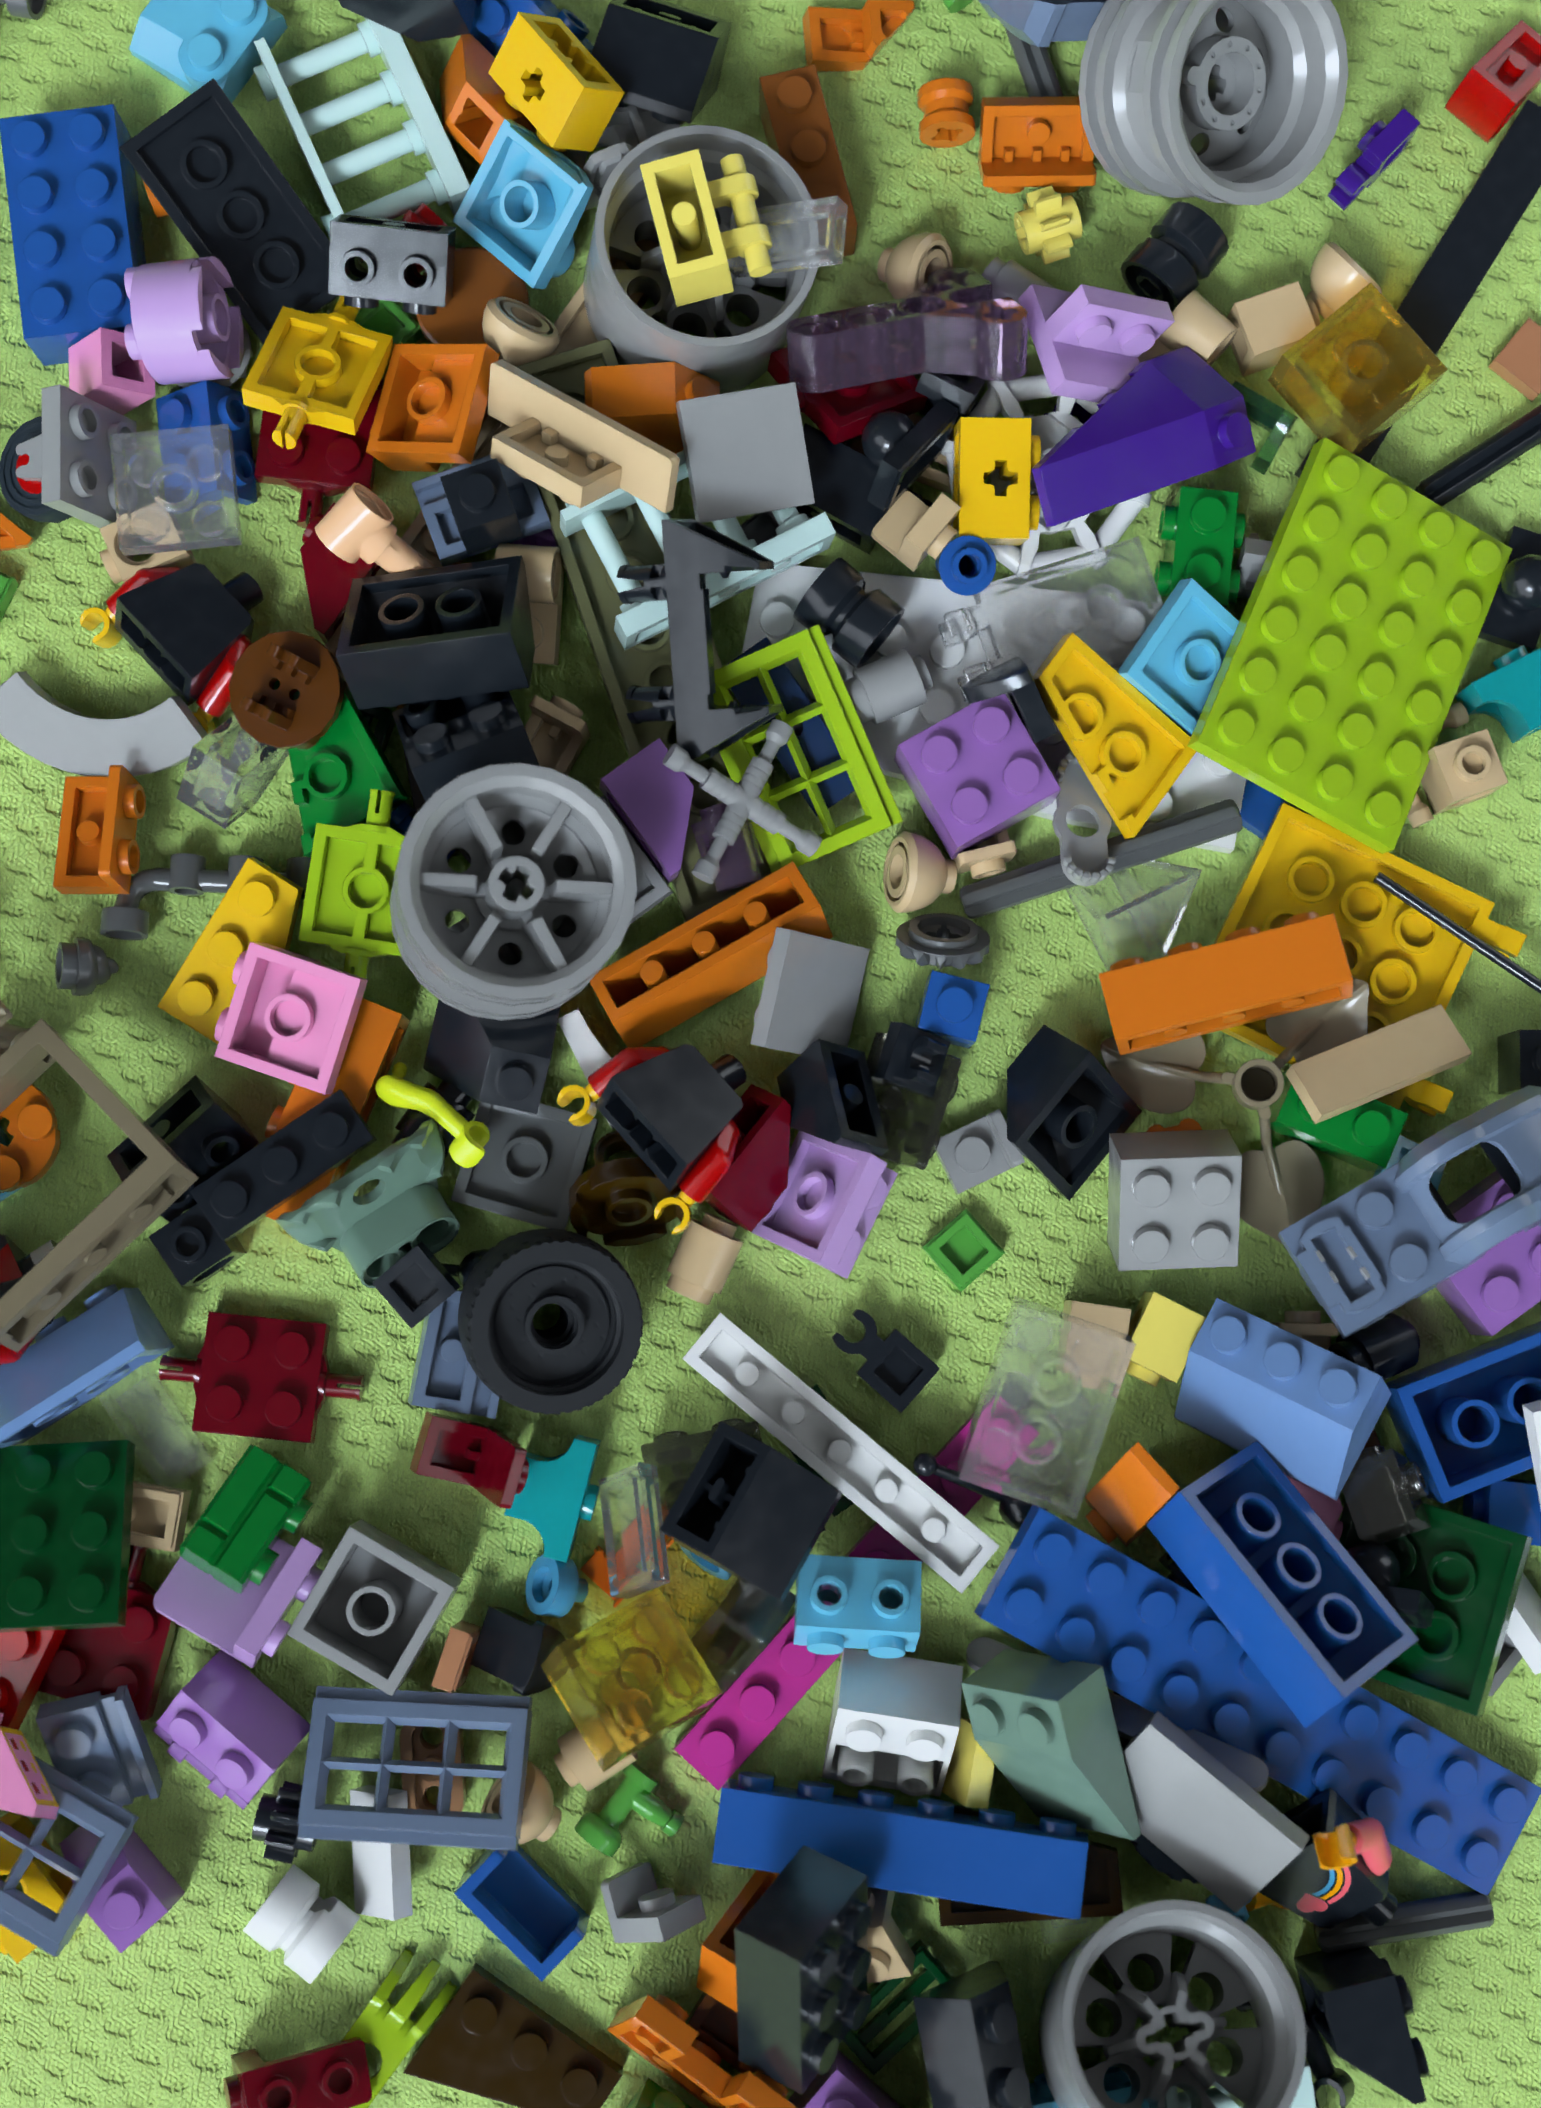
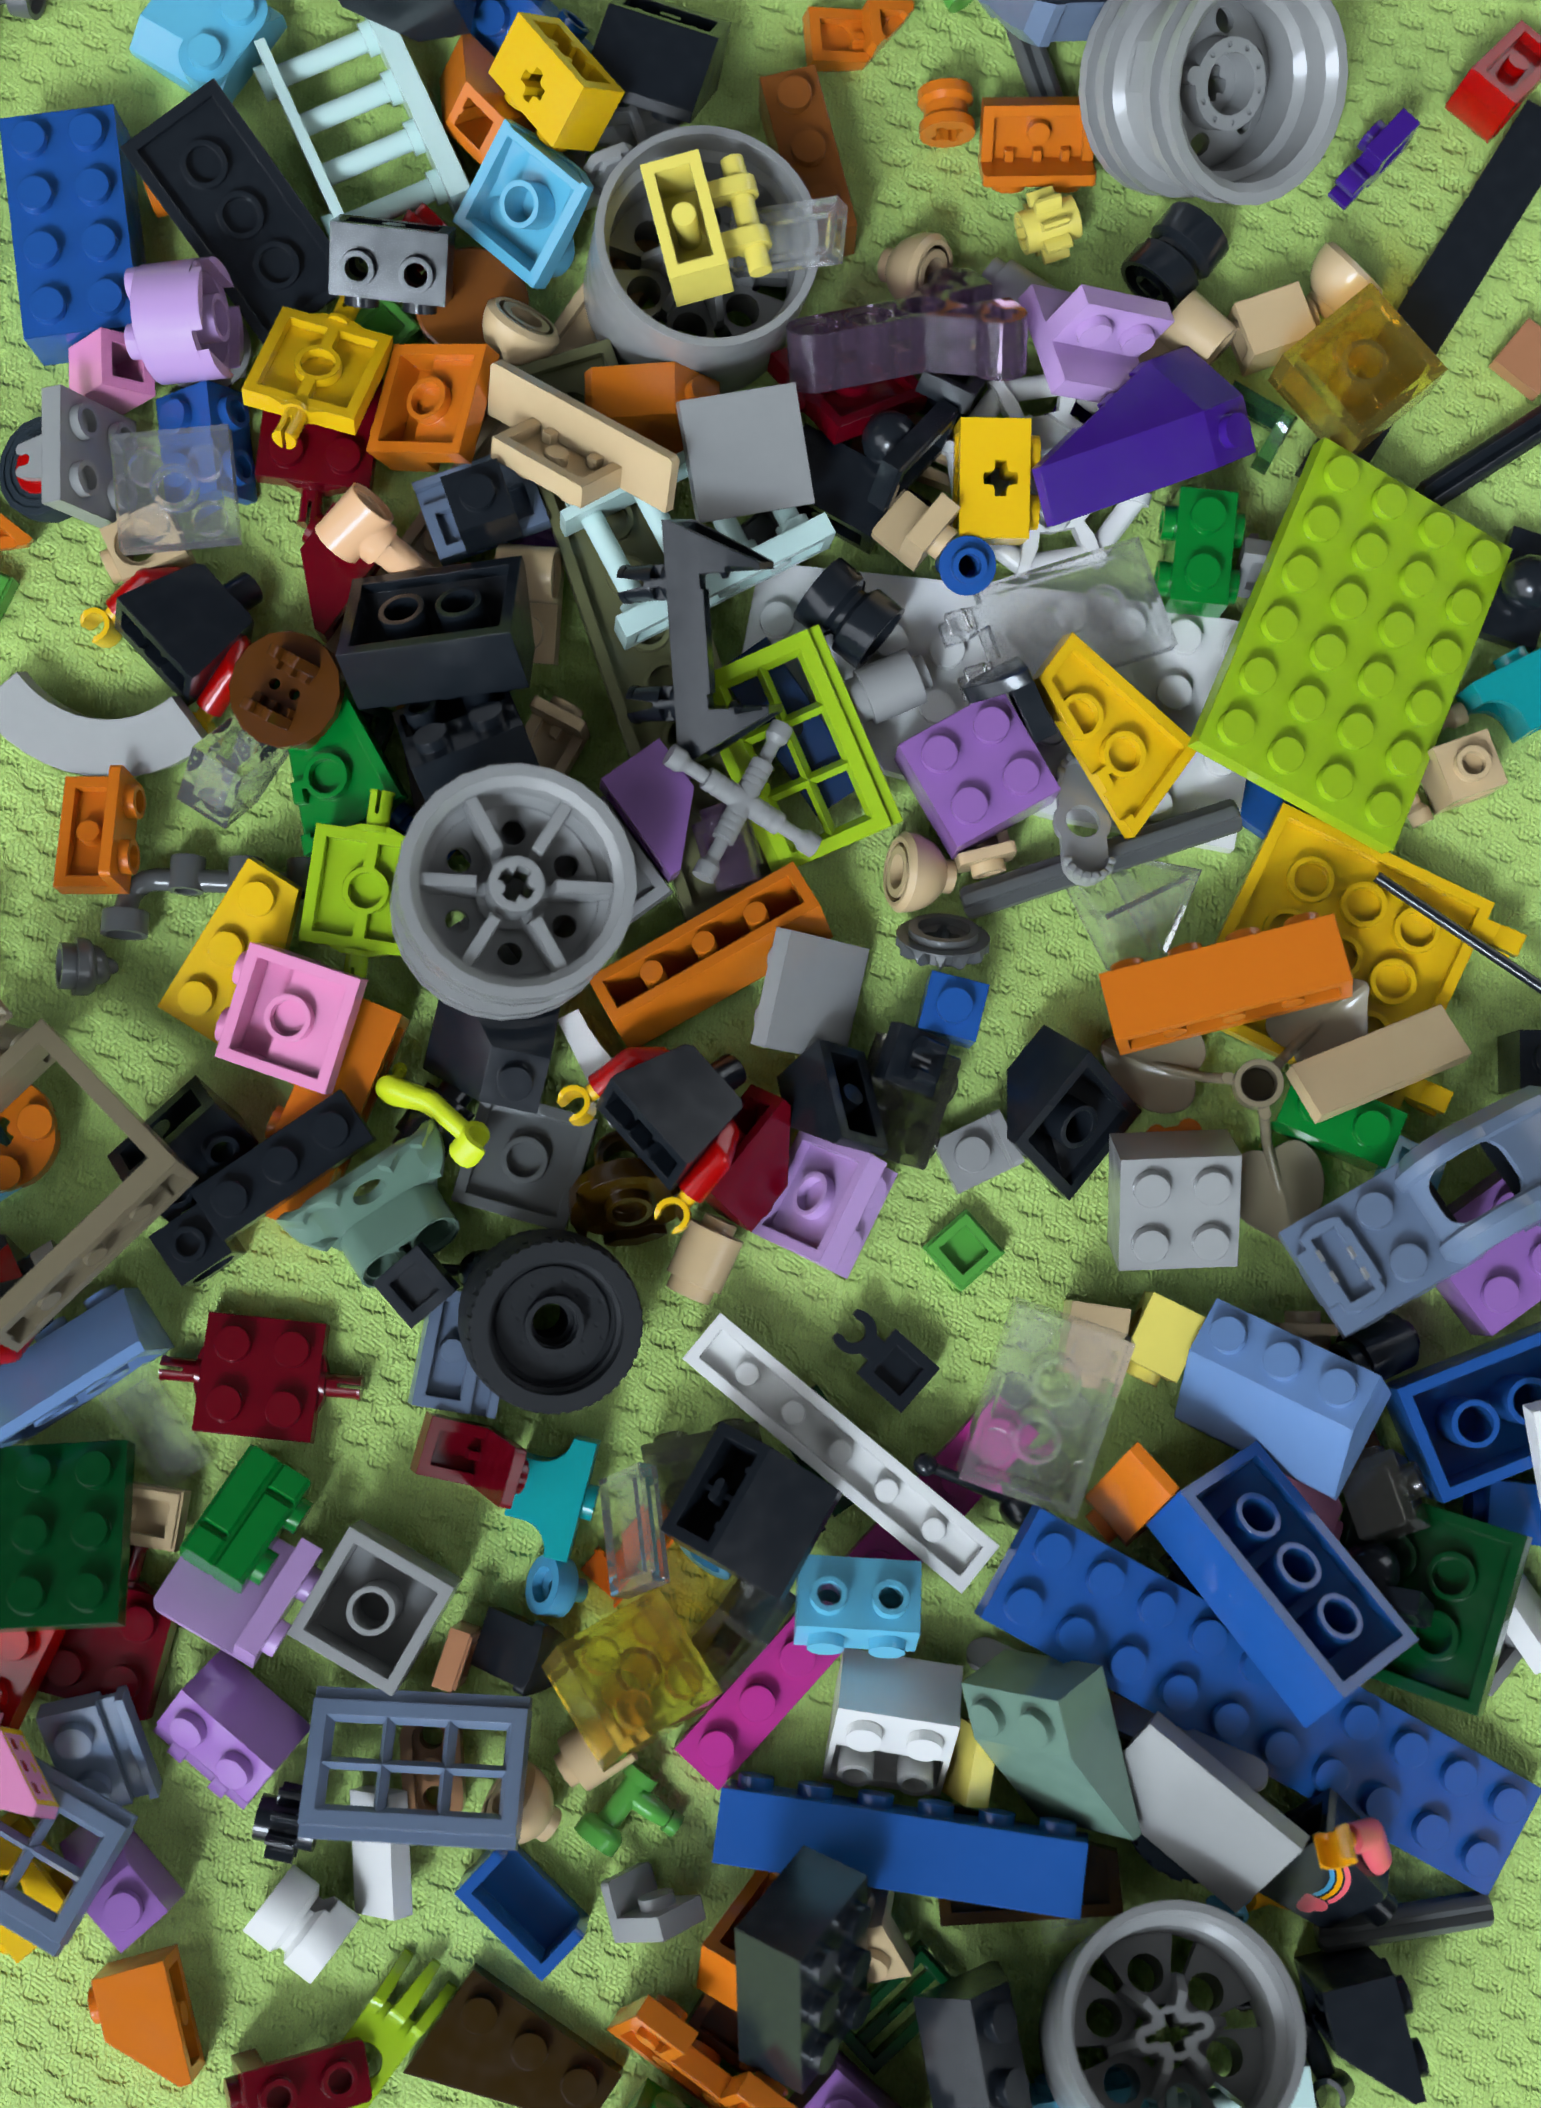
(149, 2013): none -> orange slope
(1181, 653): medium azure plate -> none

